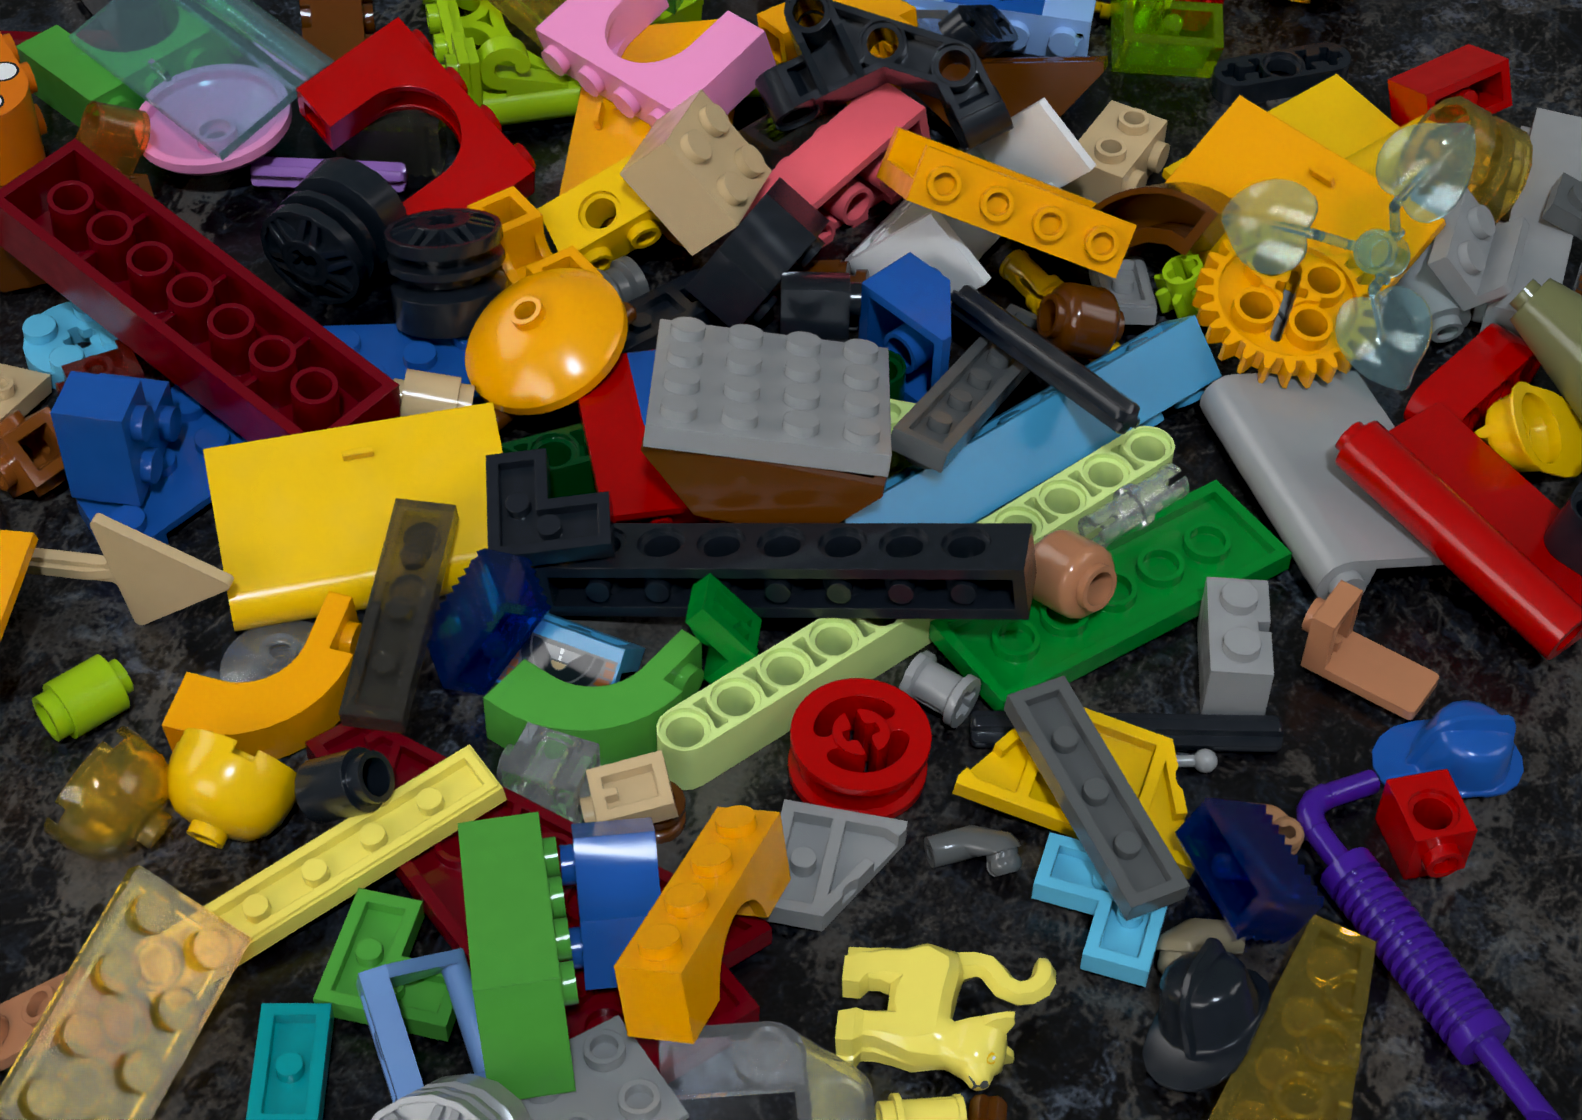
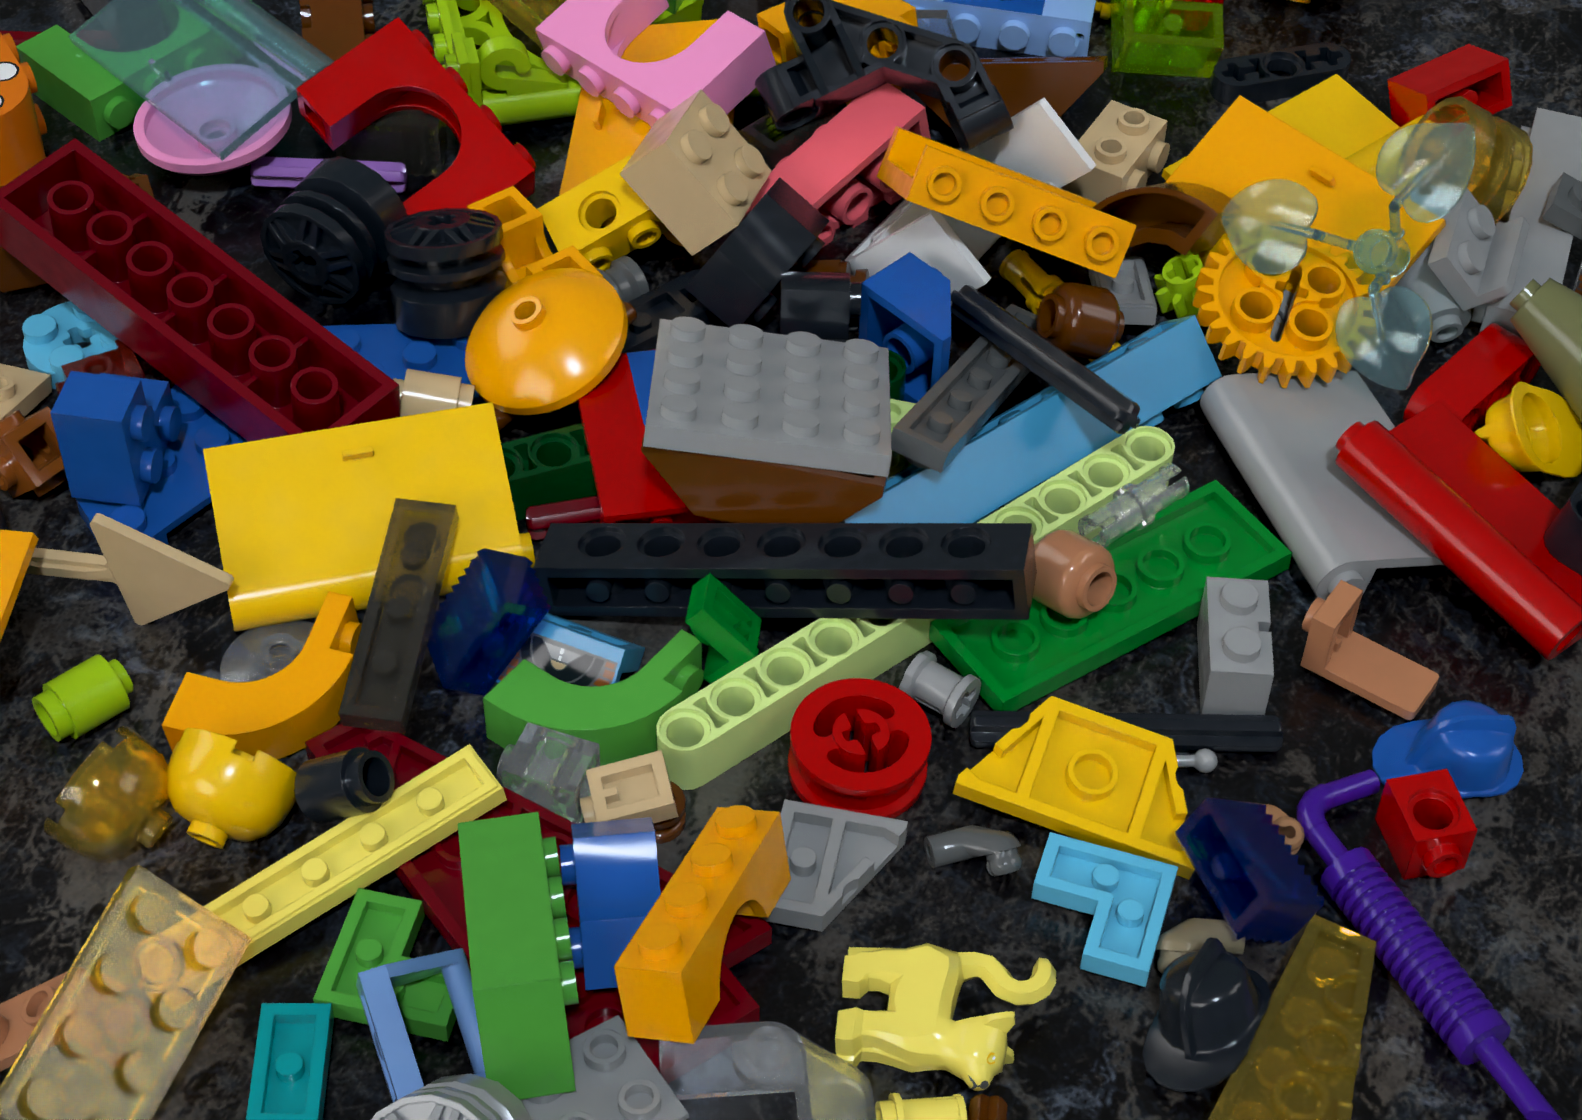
(115, 134): clear orange piece -> none
(538, 527): black plate -> none
(981, 28): black beam -> none
(1096, 798): dark grey plate -> none

